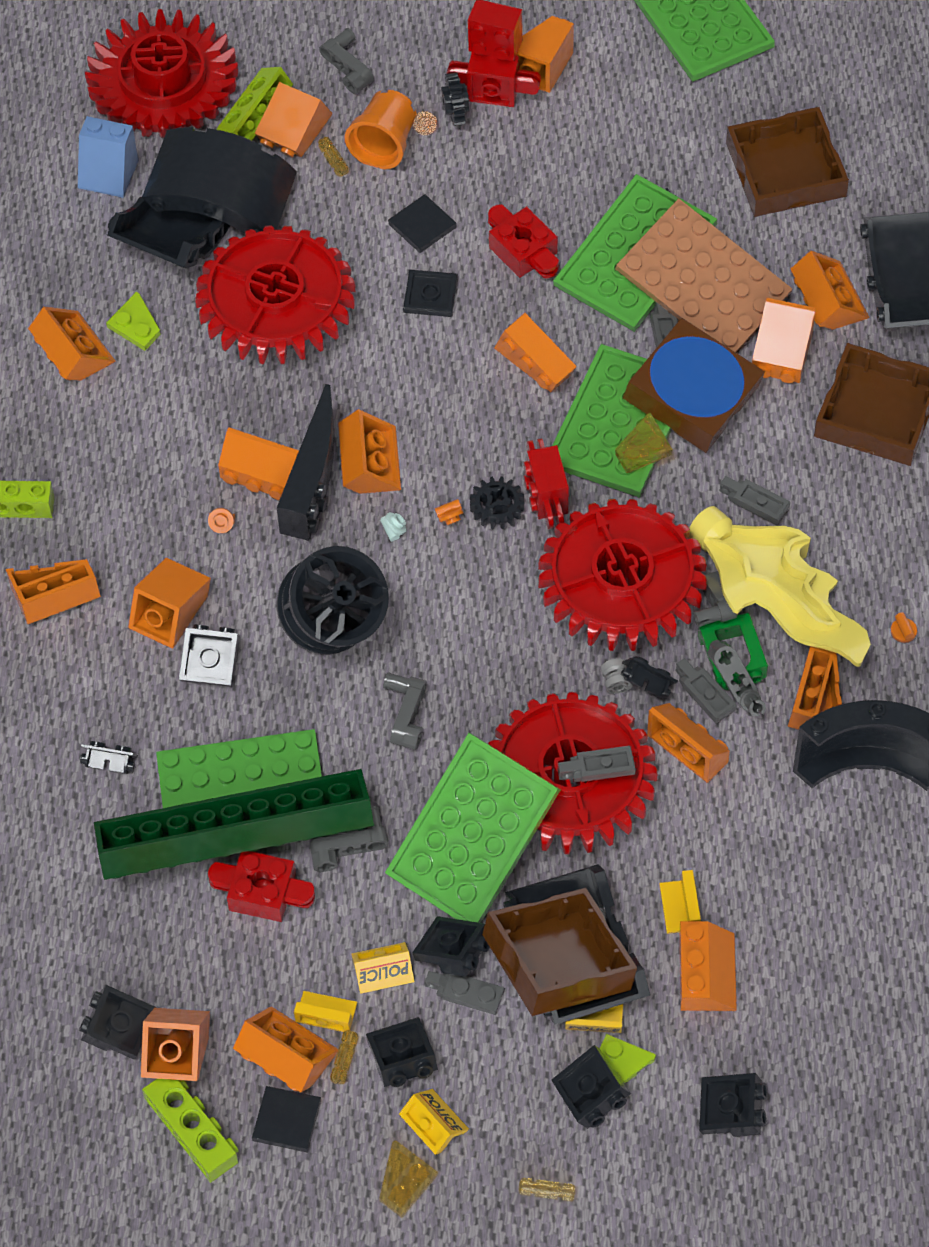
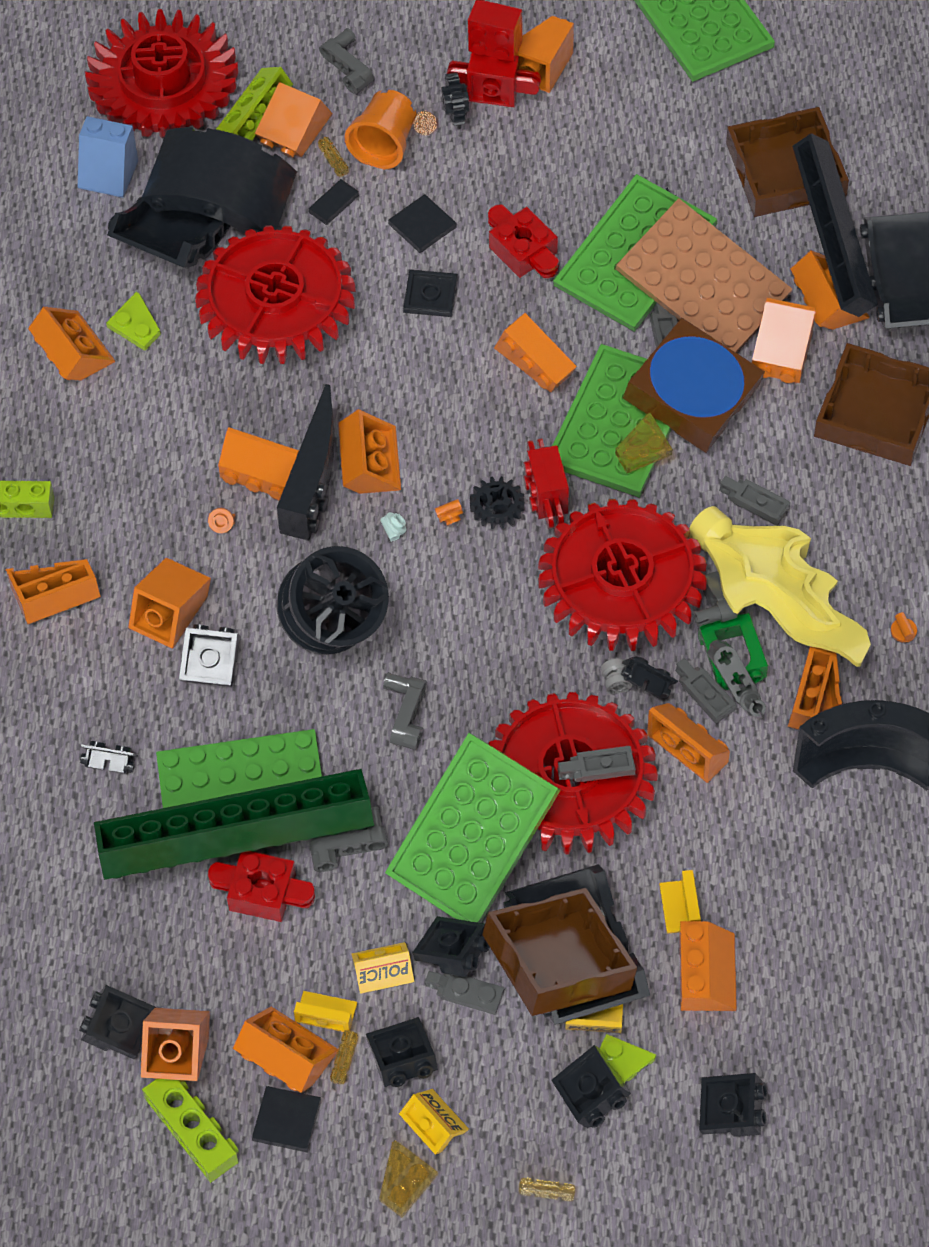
(333, 202): none -> black tile
(835, 225): none -> black brick

